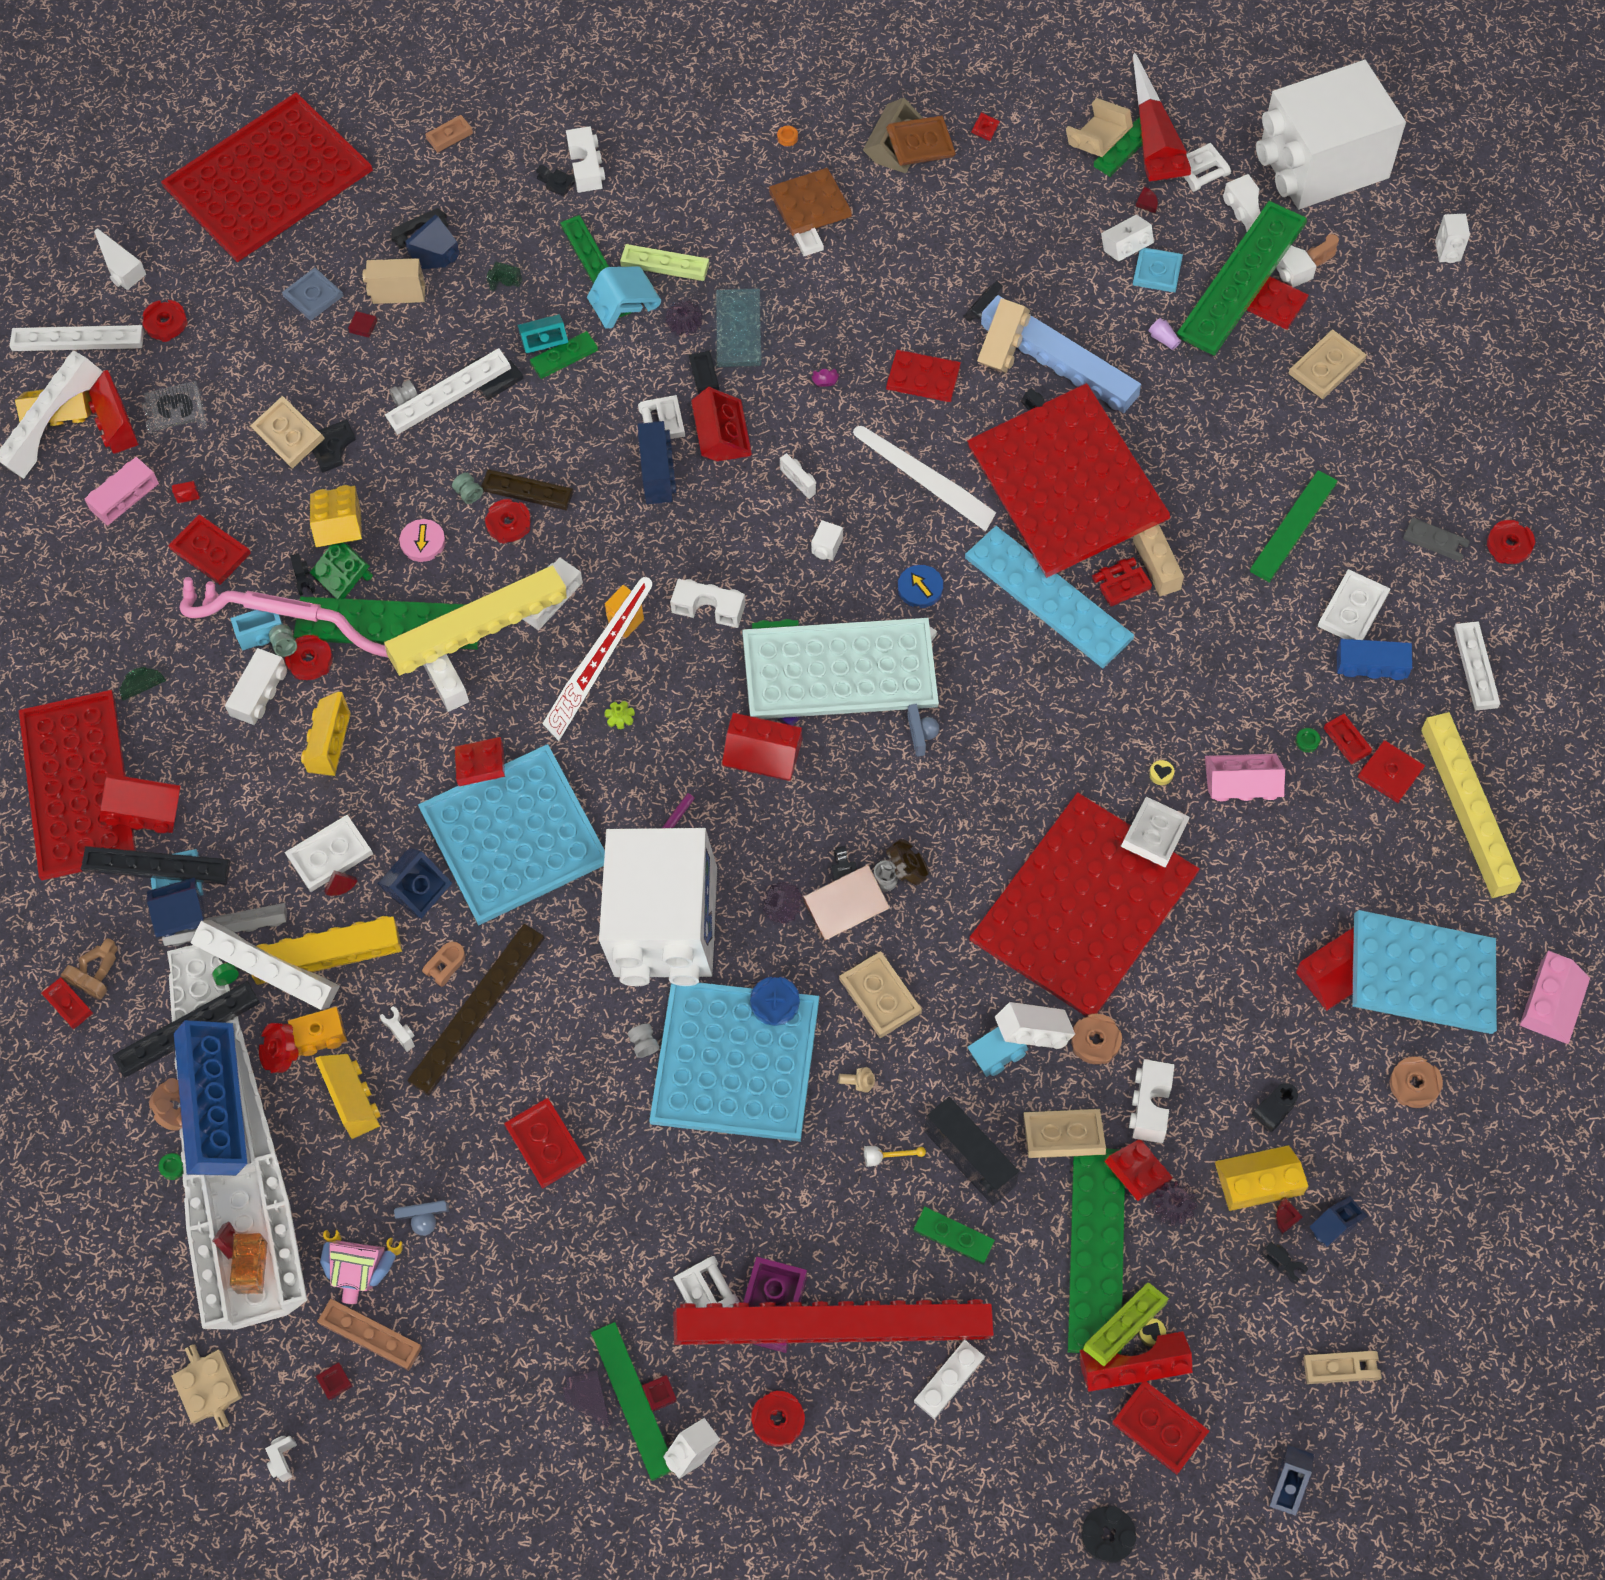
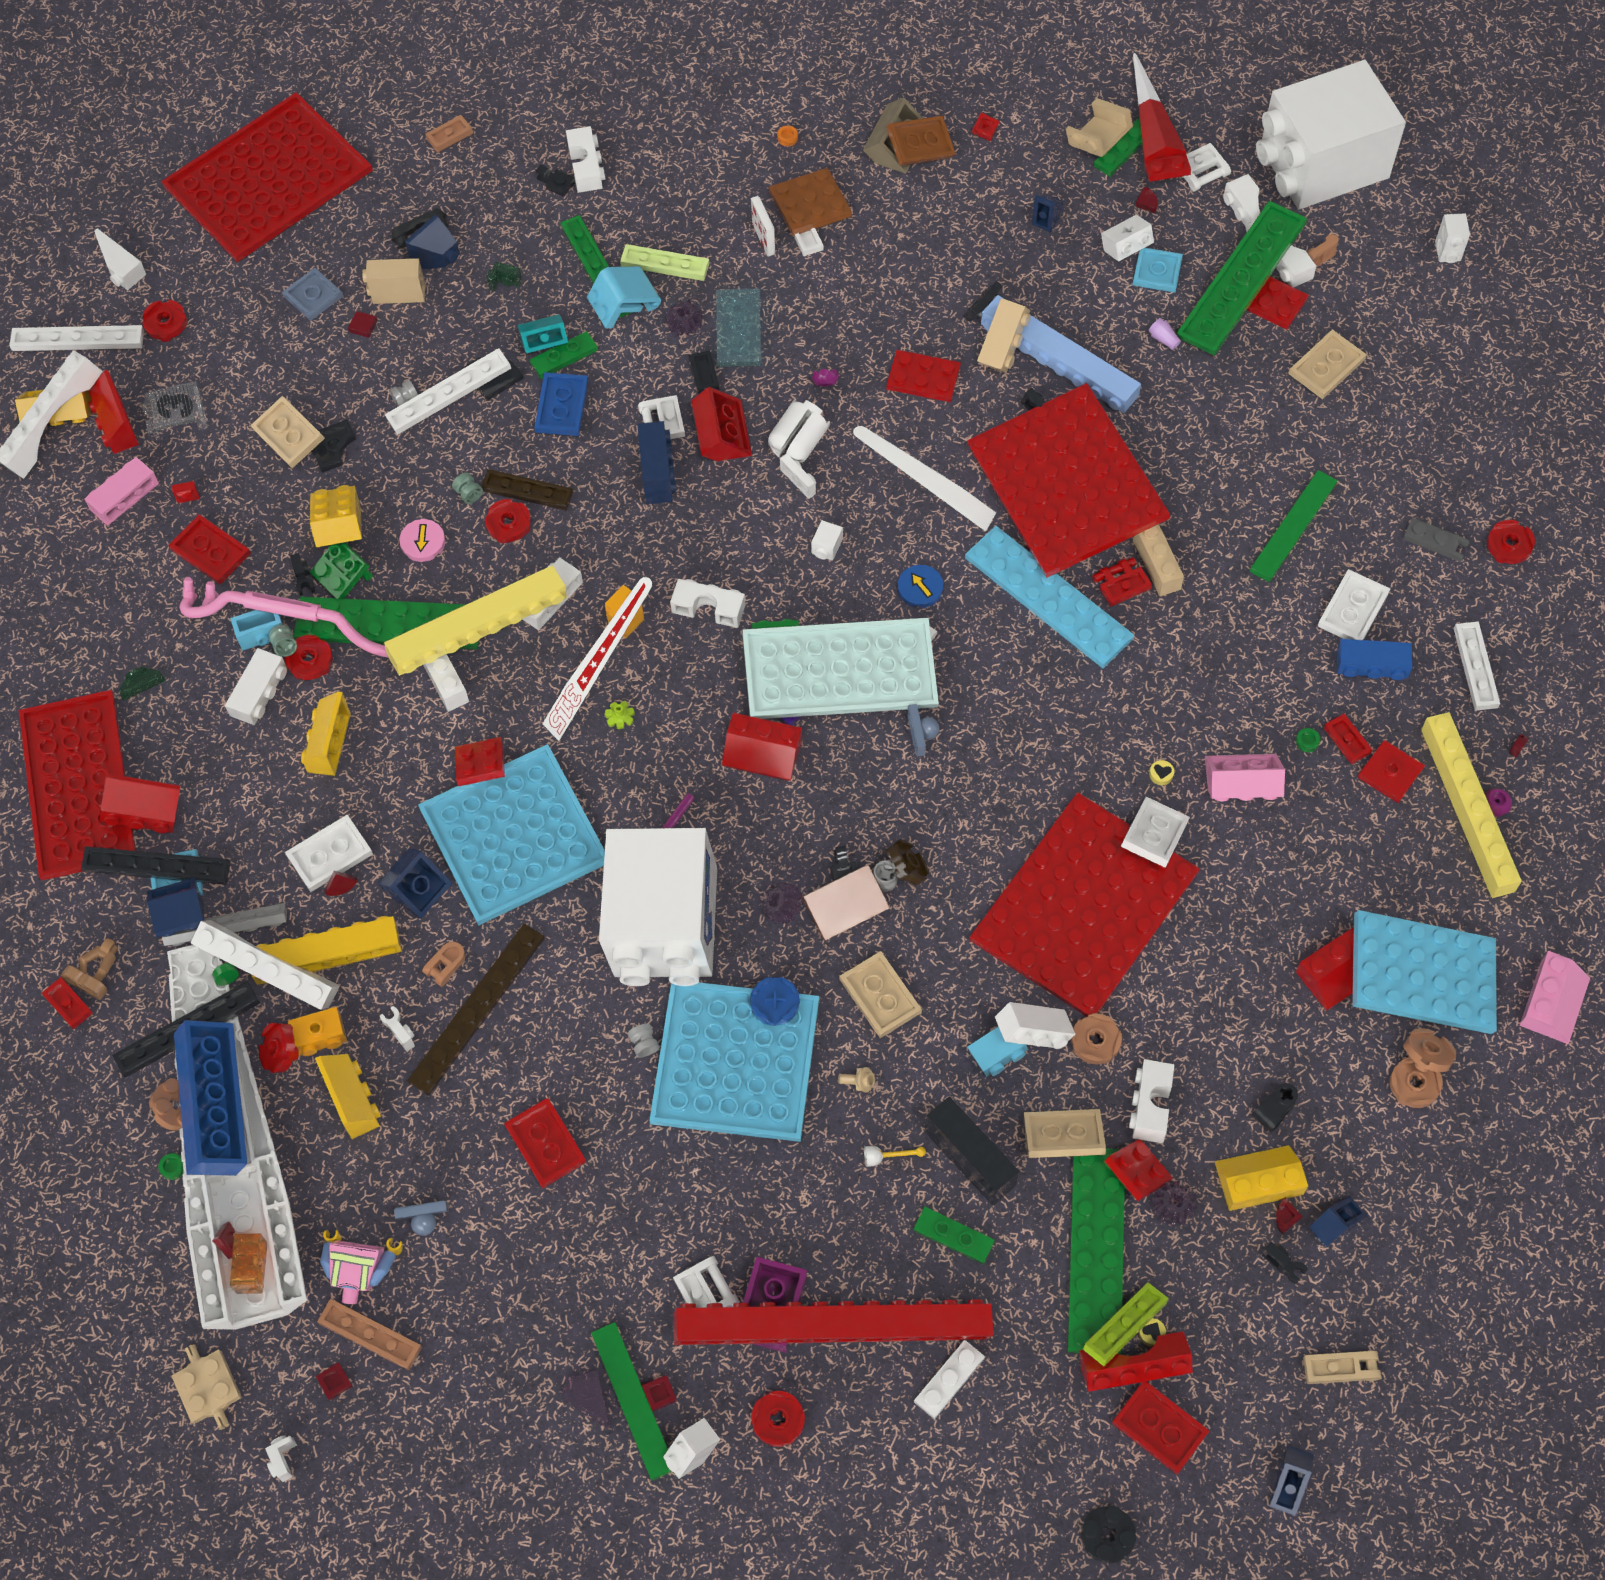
(561, 404): none -> blue plate
(763, 226): none -> white tile
(796, 416): none -> white cylinder
(1047, 211): none -> dark blue slope
(1429, 1051): none -> nougat plate
(1504, 799): none -> magenta plate
(1518, 745): none -> dark red tile

